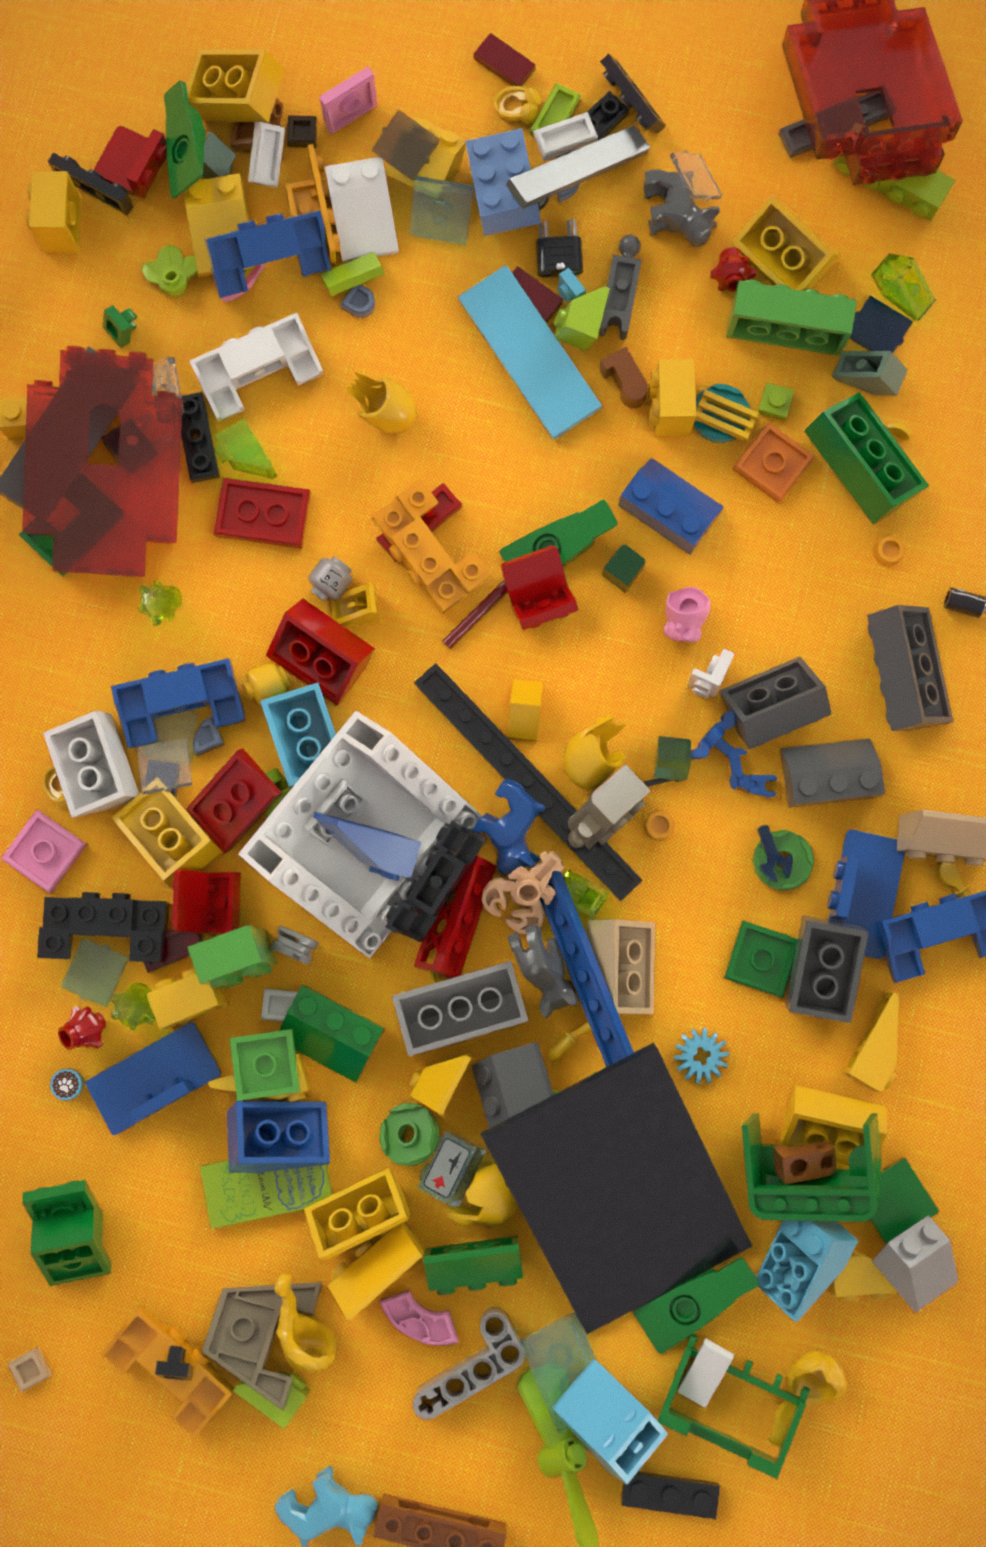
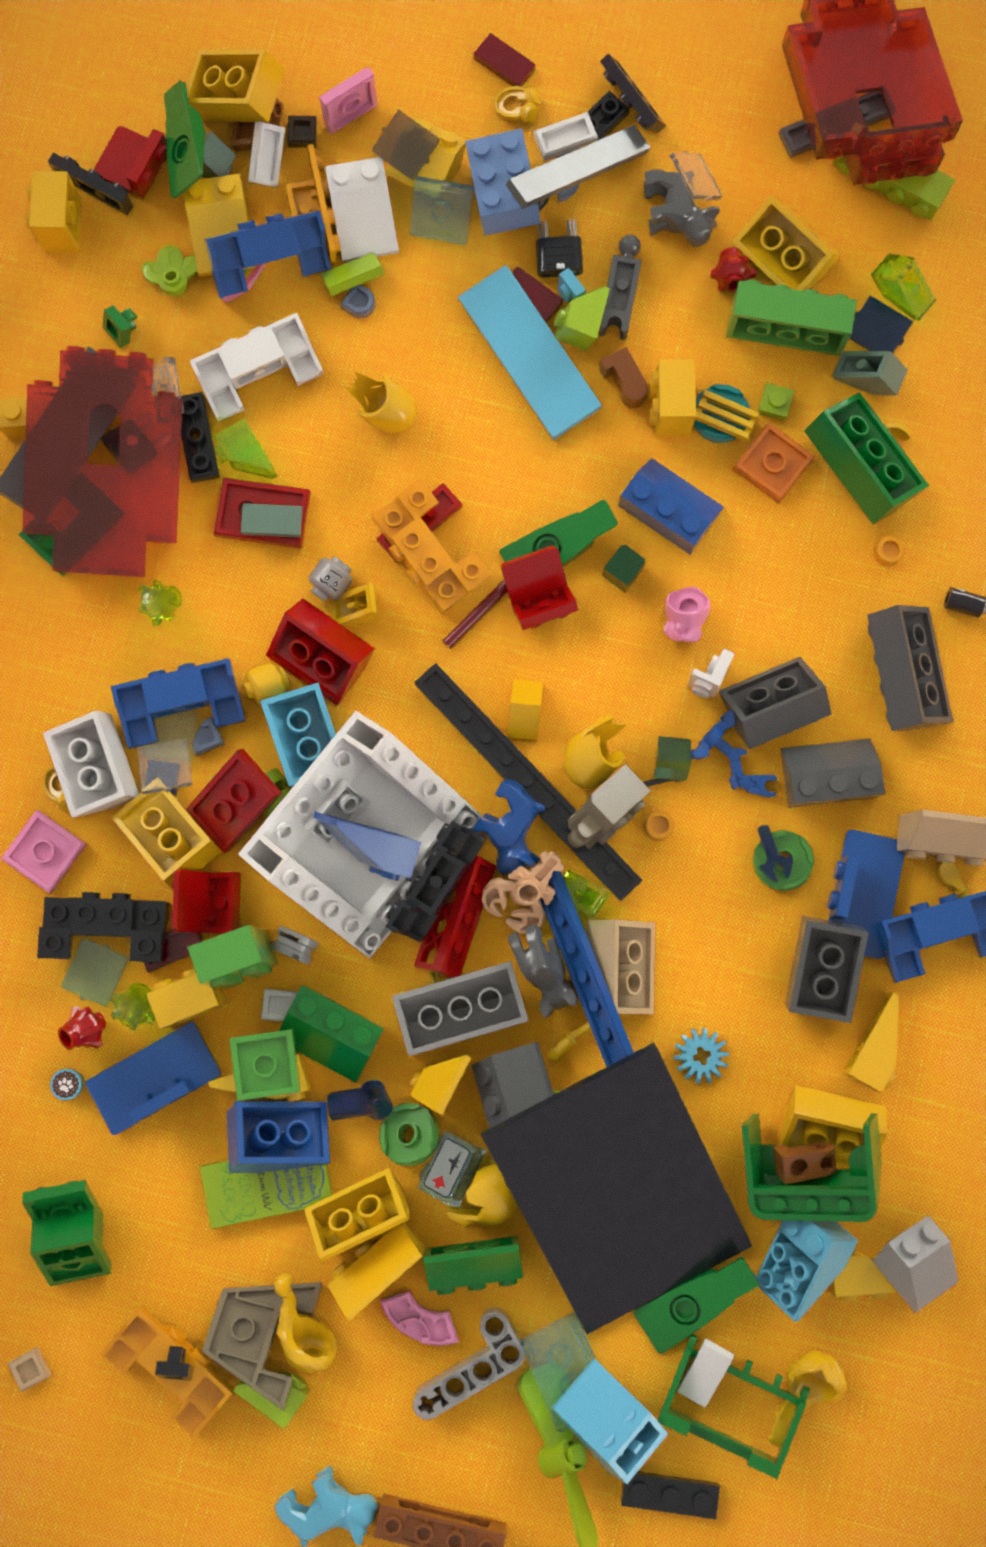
(271, 520): none -> sand green tile
(360, 1102): none -> piece
(558, 107): lime tile -> none
(761, 959): green tile -> none
(901, 1201): green tile -> none

